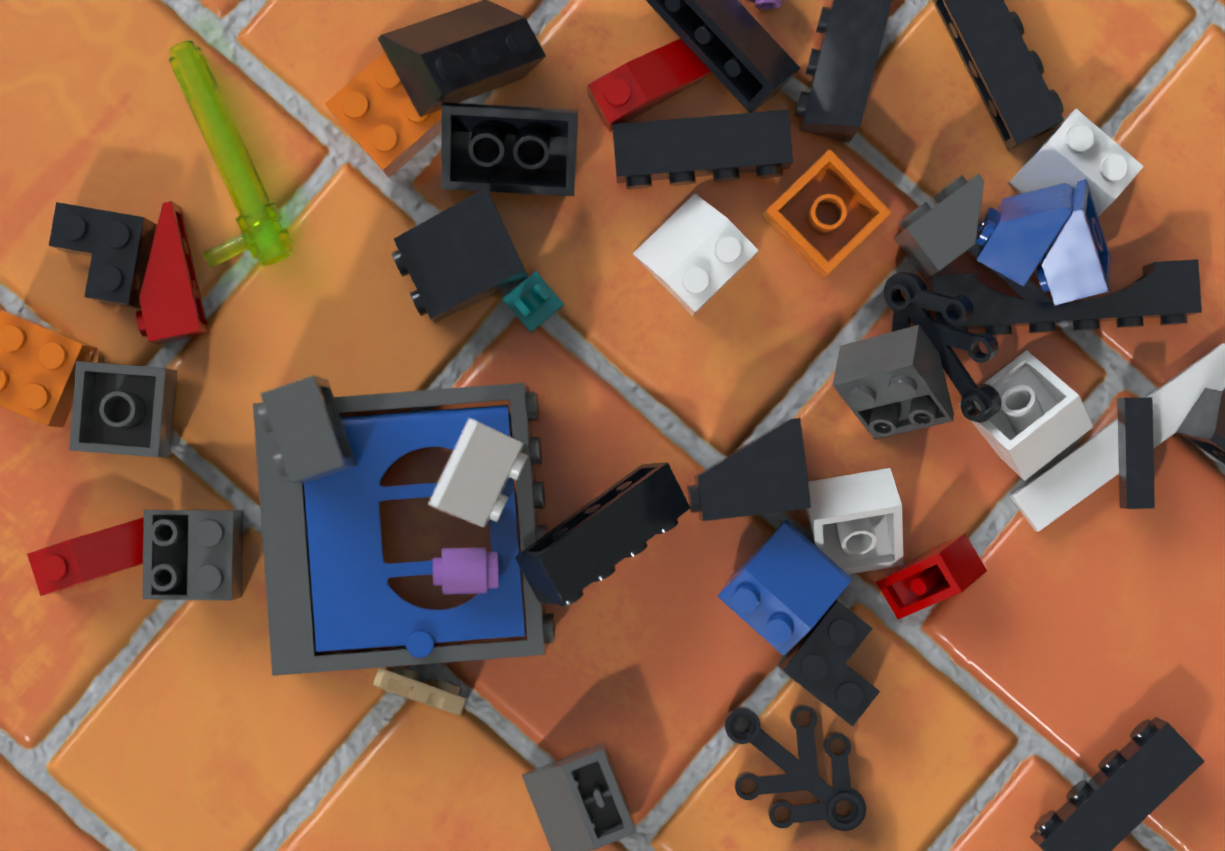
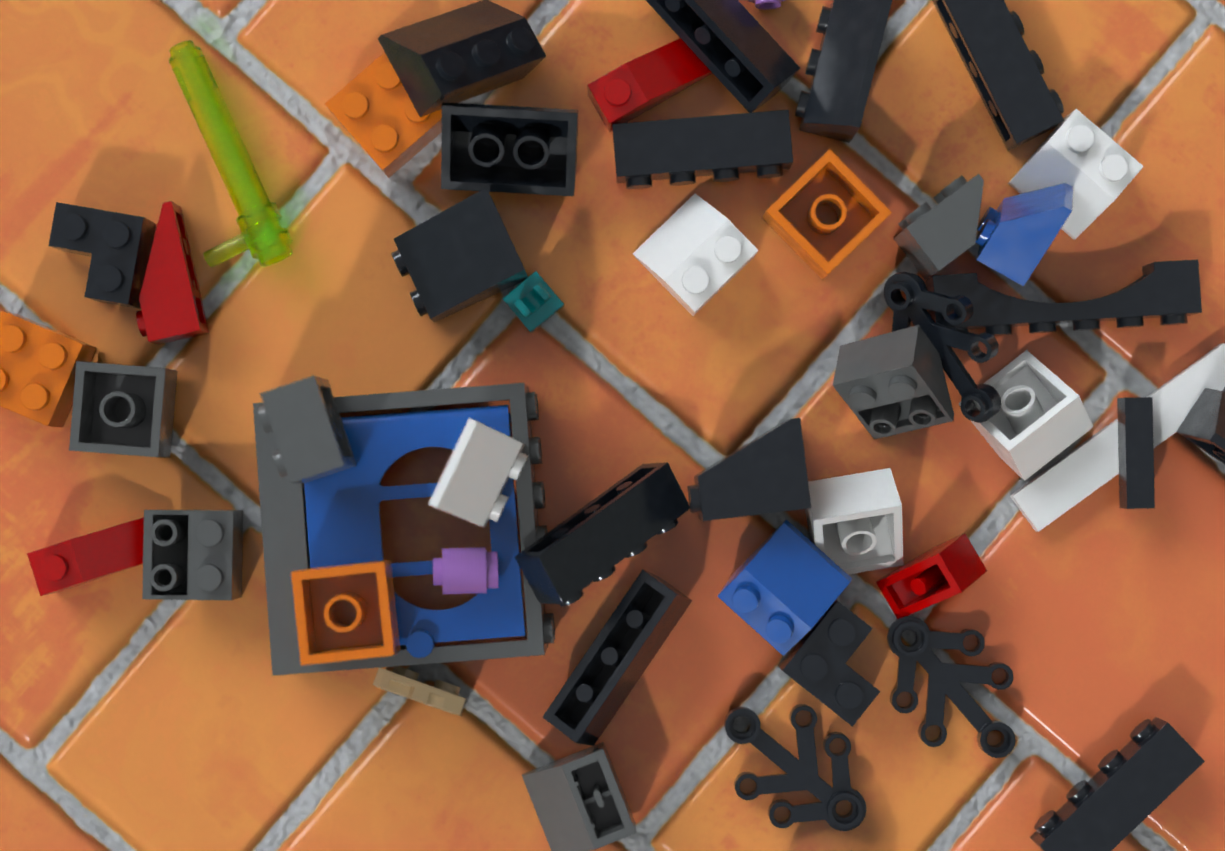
(345, 612): none -> orange brick
(617, 659): none -> black brick
(945, 679): none -> black plant
(1079, 256): slope -> none

